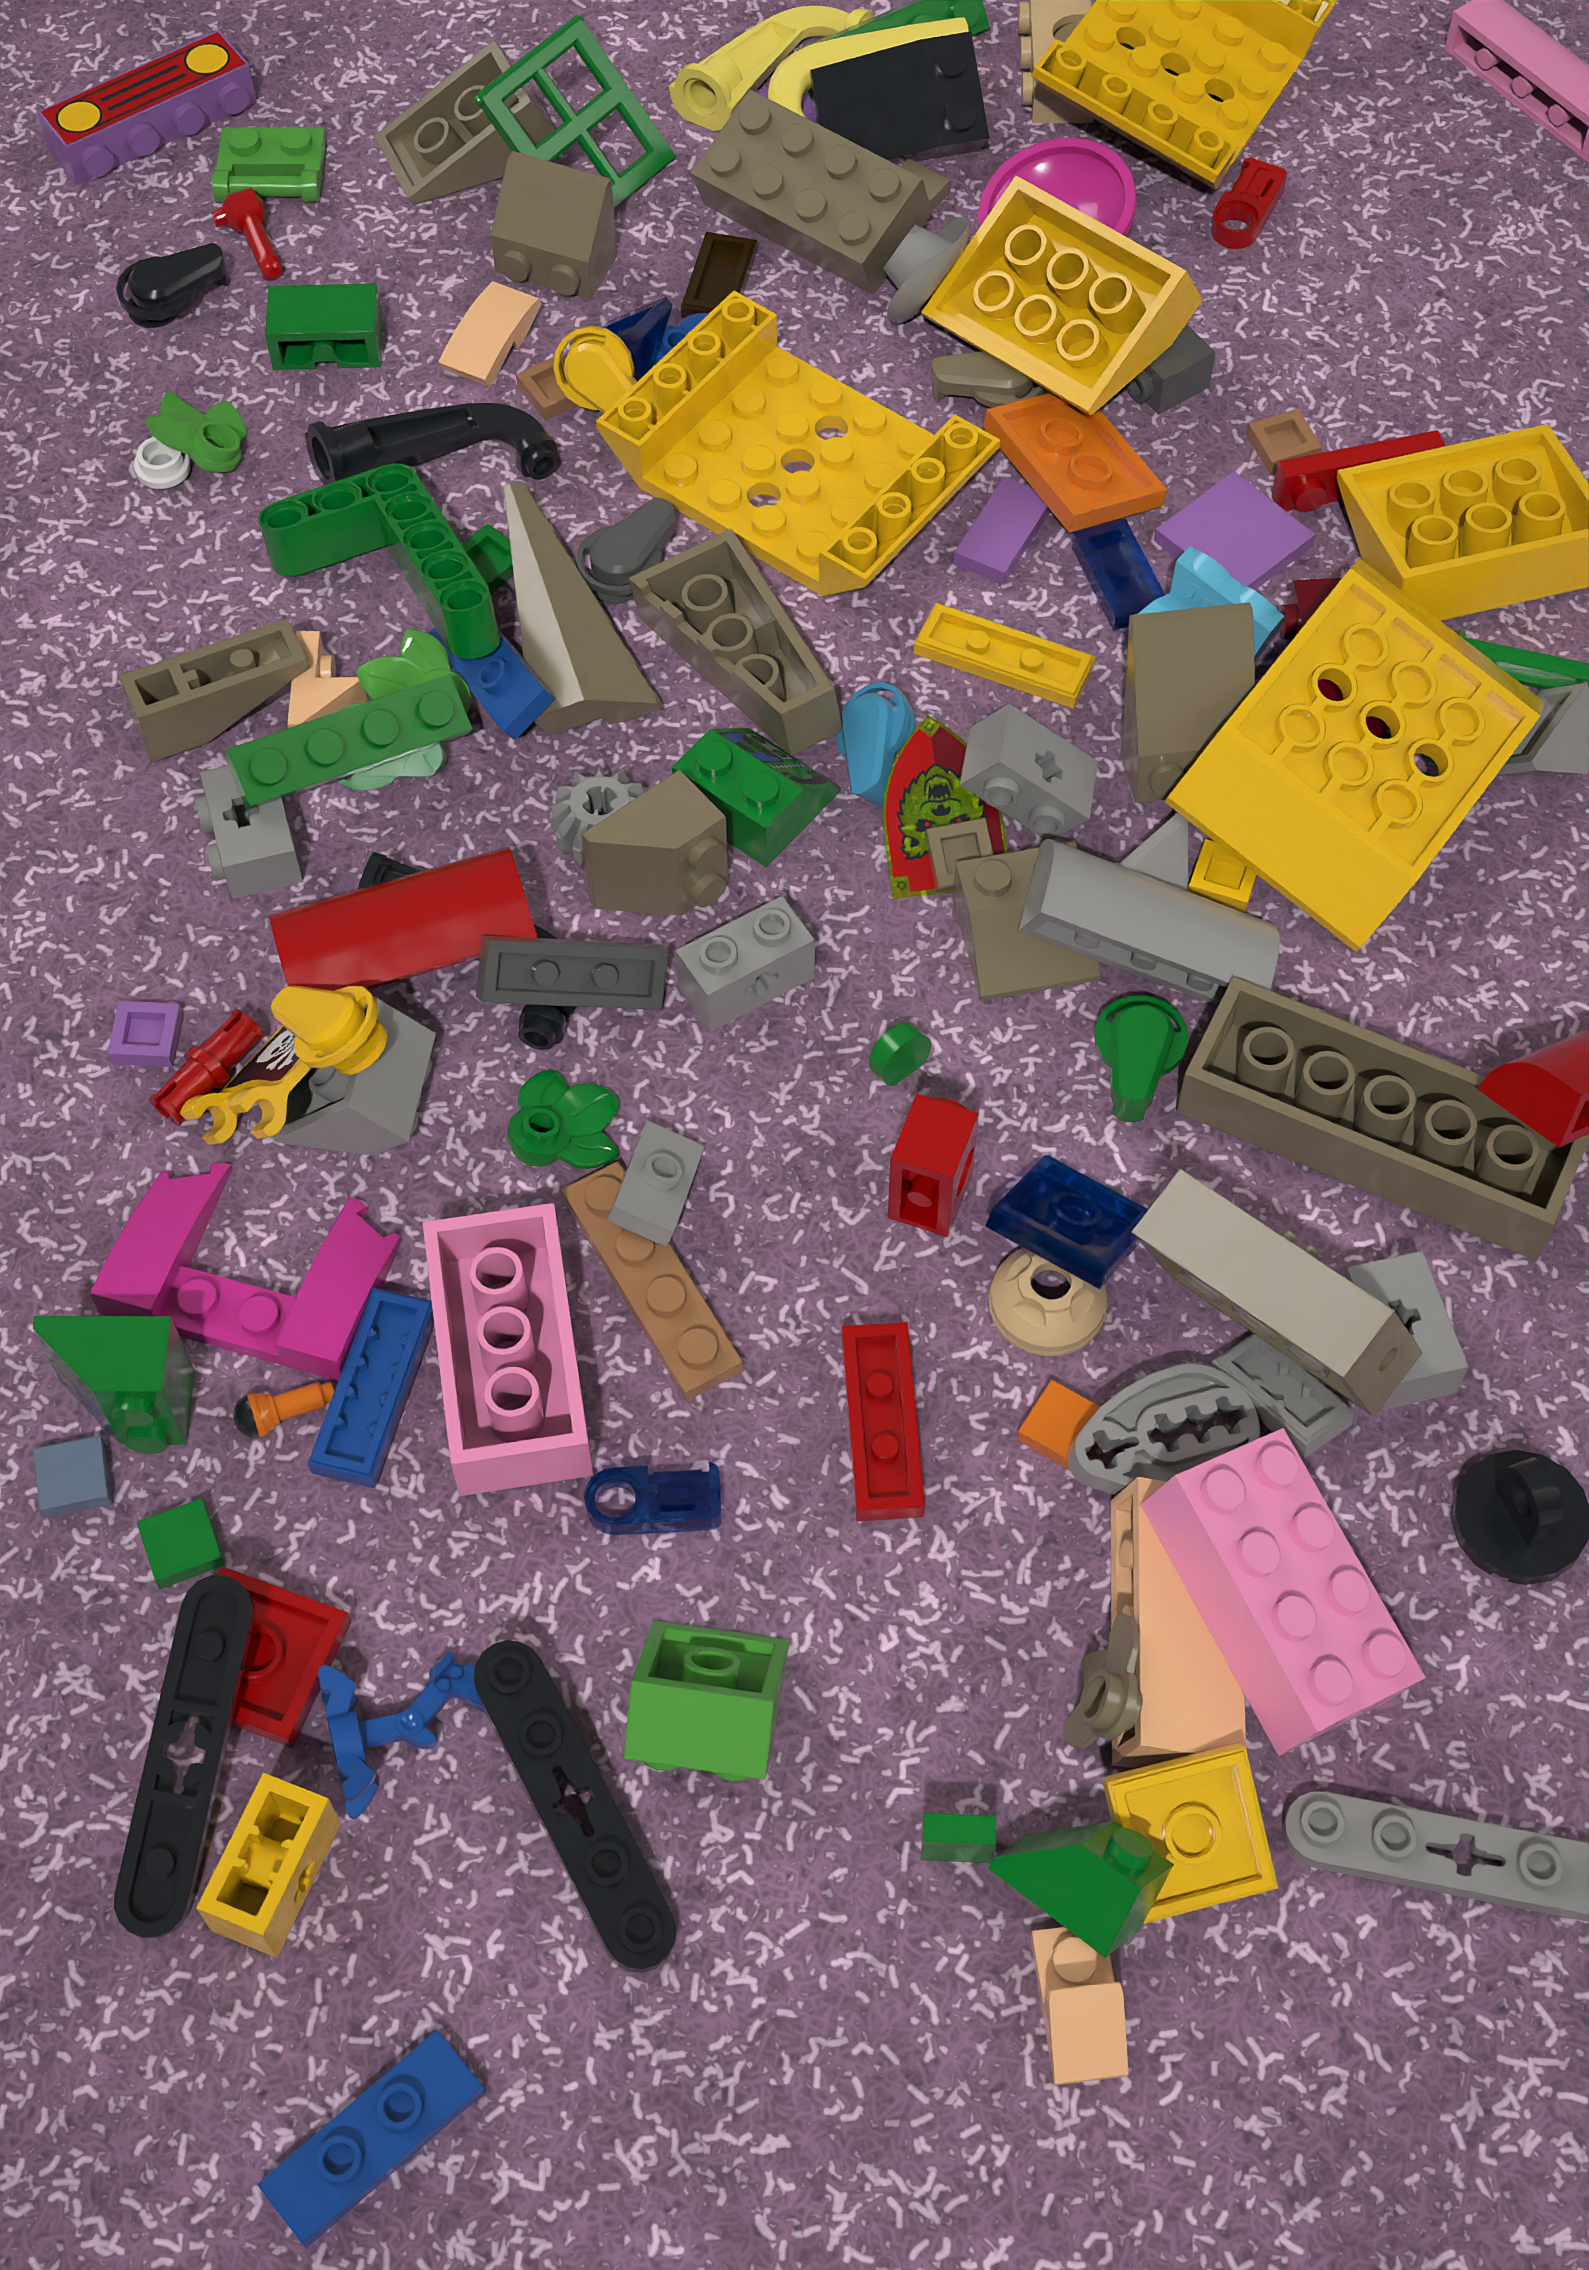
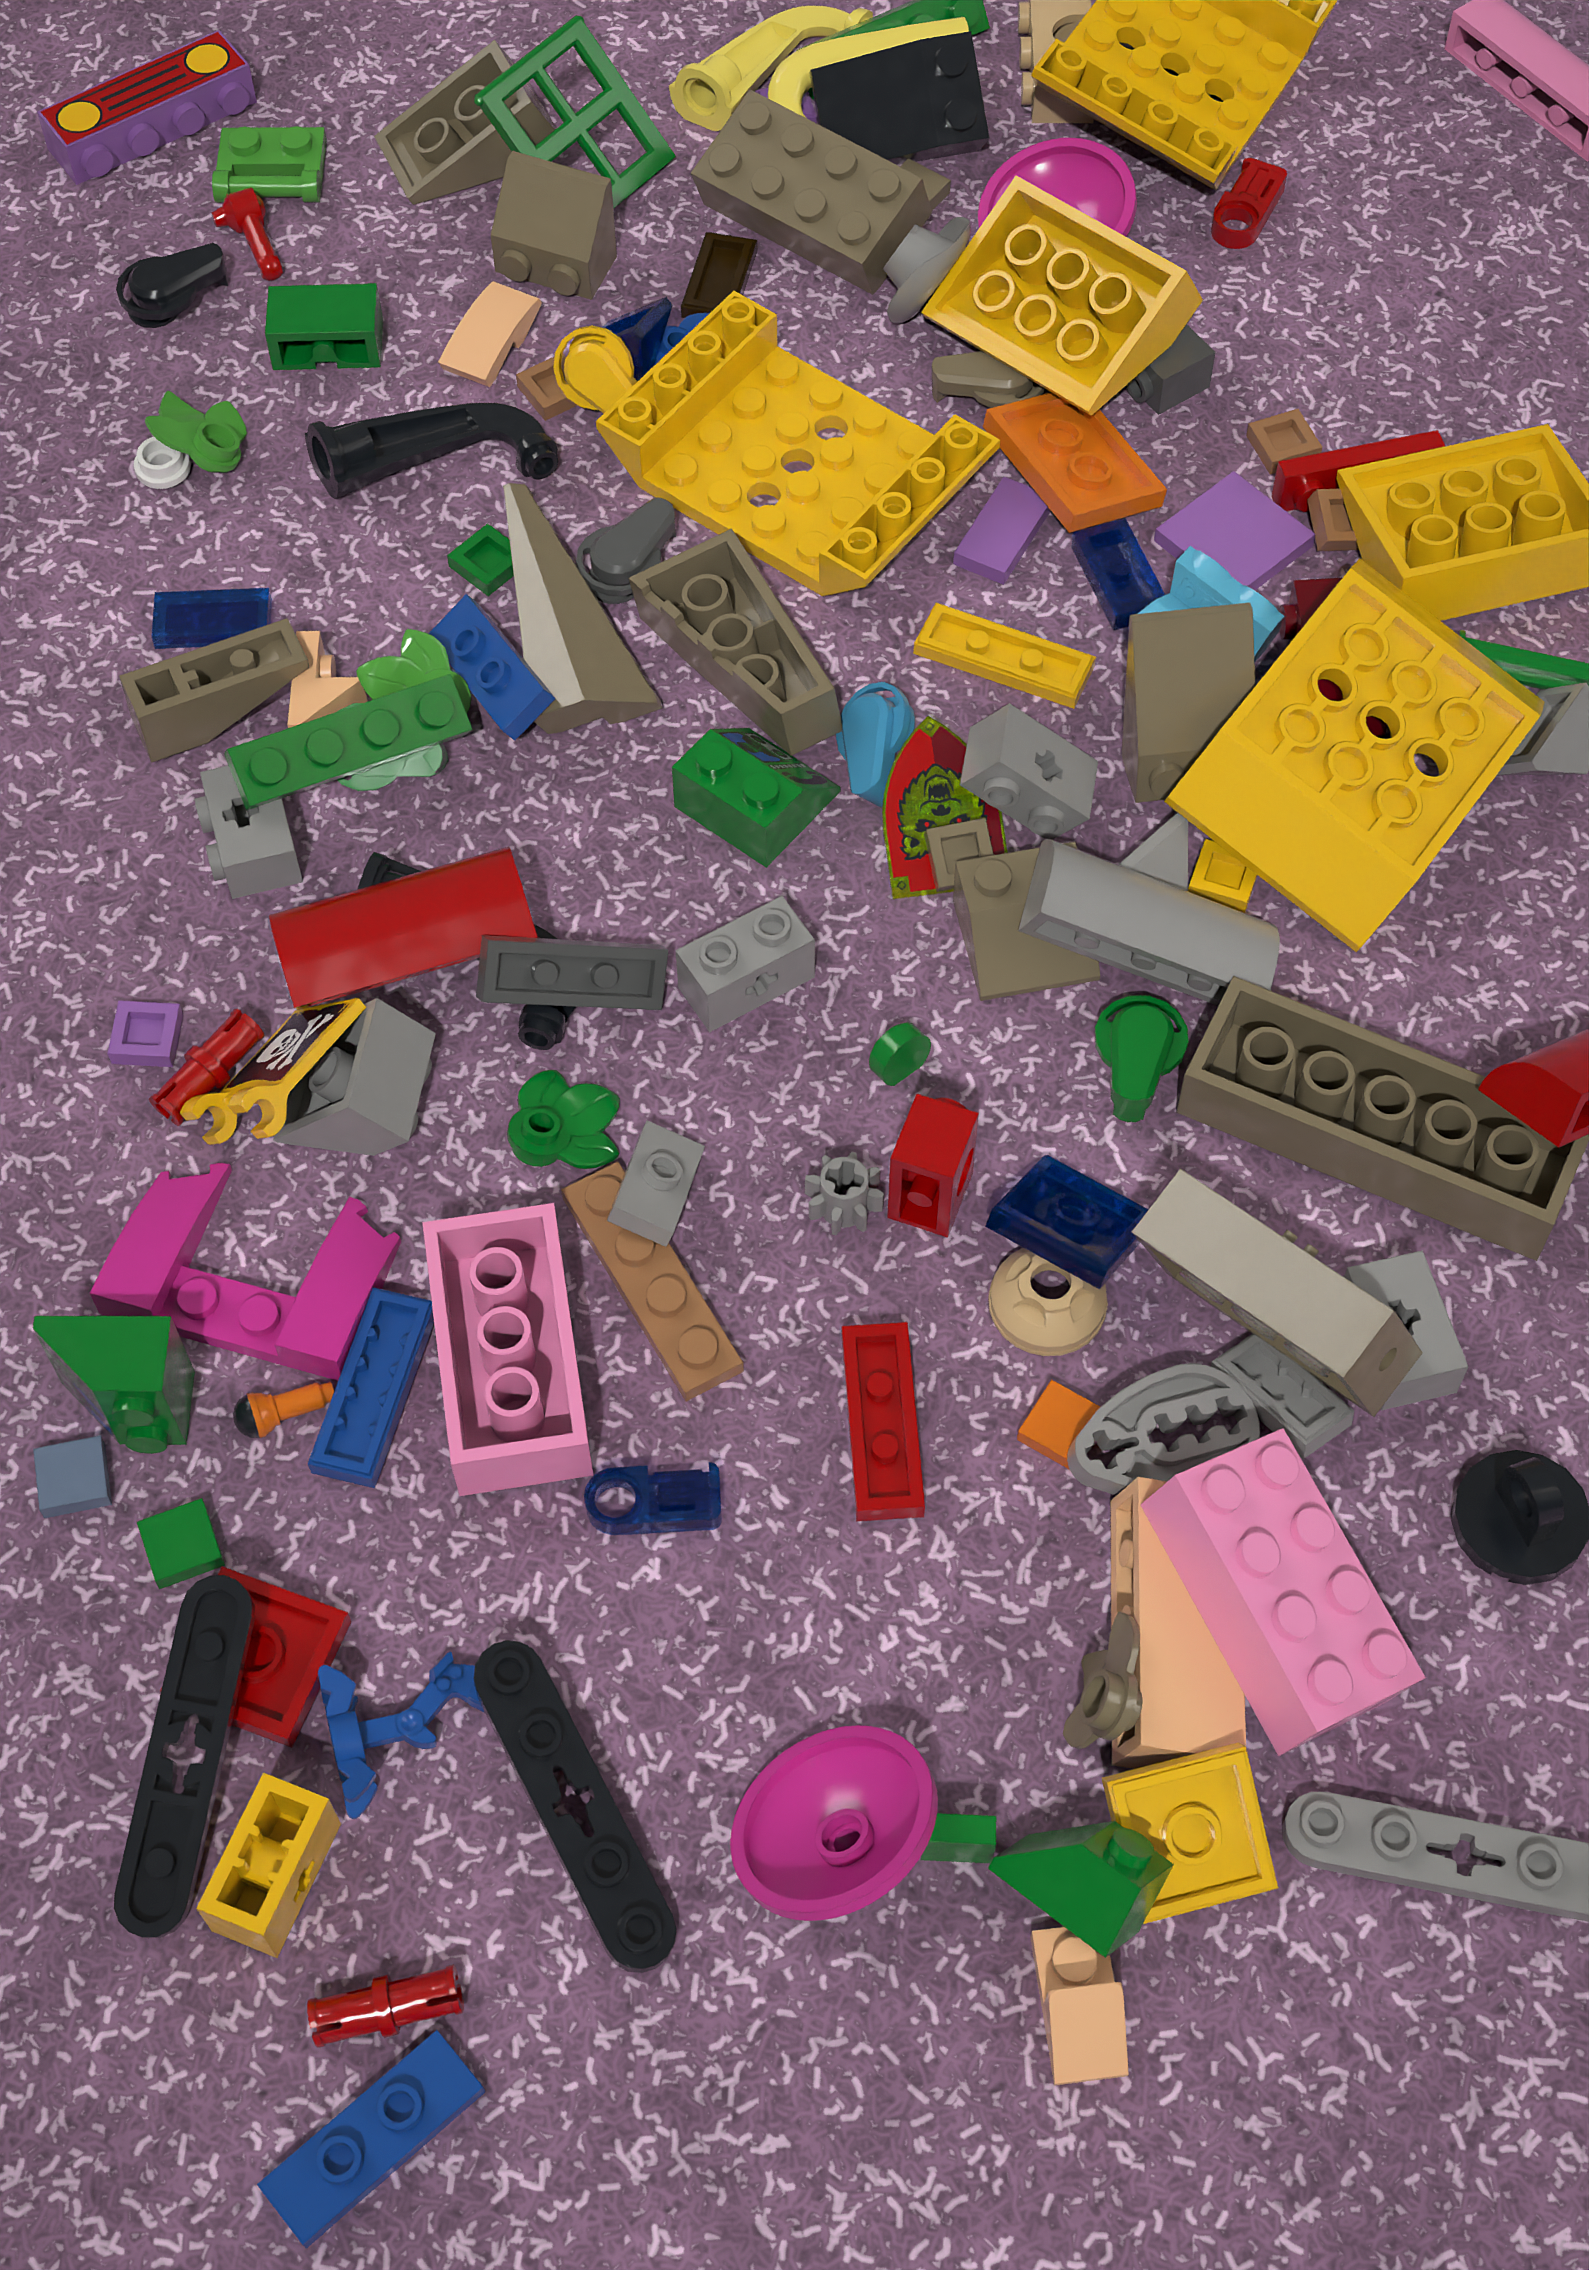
(207, 616): none -> clear blue tile
(332, 1026): yellow piece -> none
(385, 2006): none -> red pin
(393, 511): green beam -> none
(586, 805): light grey gear -> none
(658, 852): dark tan slope -> none
(706, 1700): bright green slope -> none
(834, 1823): none -> dark pink dish
(848, 1209): none -> light grey gear
(1331, 521): none -> medium nougat plate

